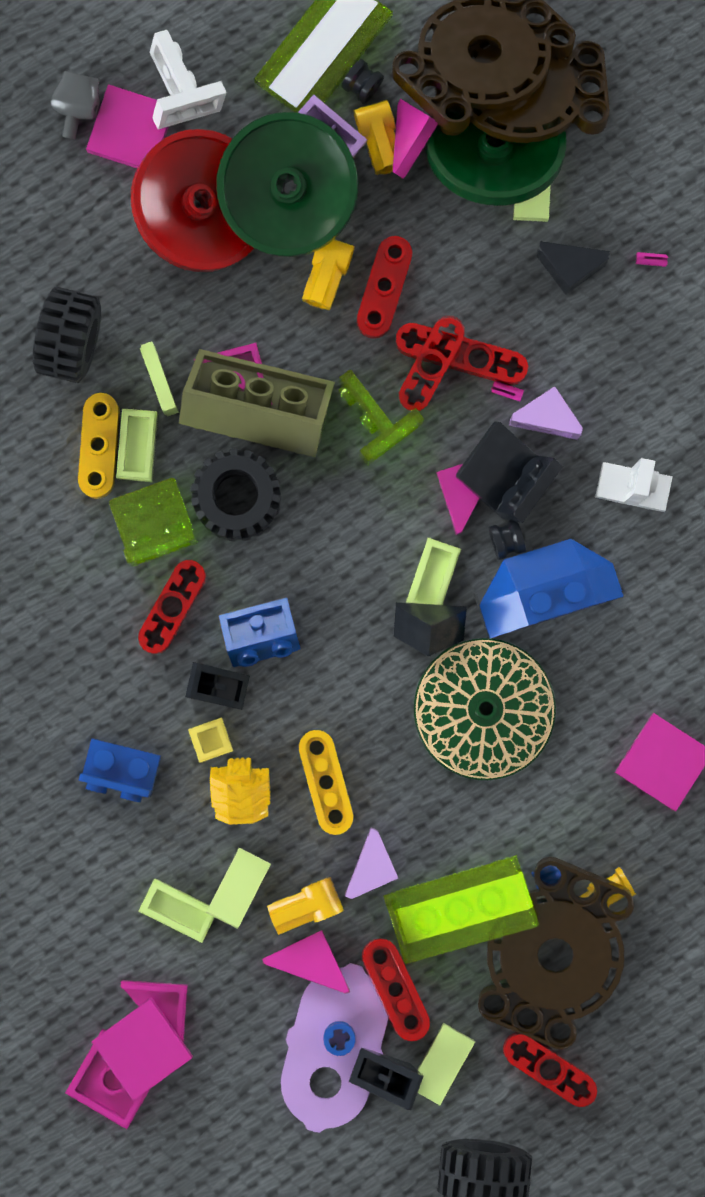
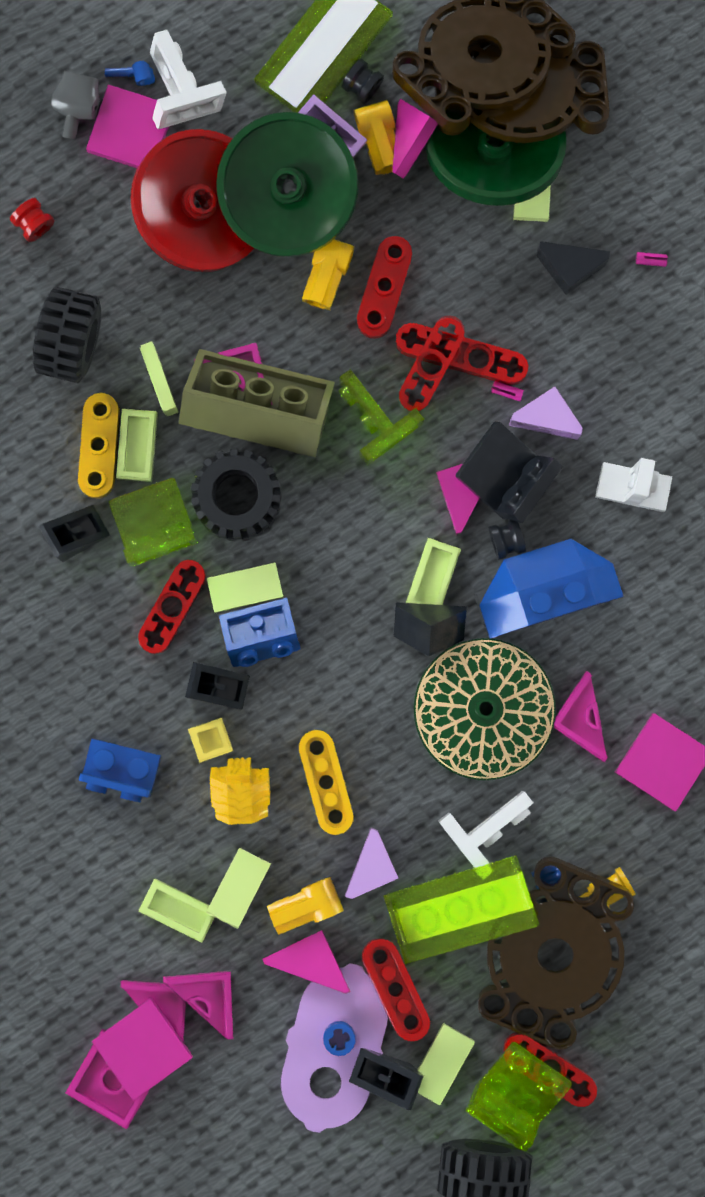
(32, 220): none -> red wheel
(74, 532): none -> black slope
(140, 70): none -> blue hand
(207, 995): none -> dark pink tile
(245, 587): none -> yellowish green tile
(489, 830): none -> white bracket
(517, 1095): none -> clear neon green bracket
(581, 720): none -> dark pink tile

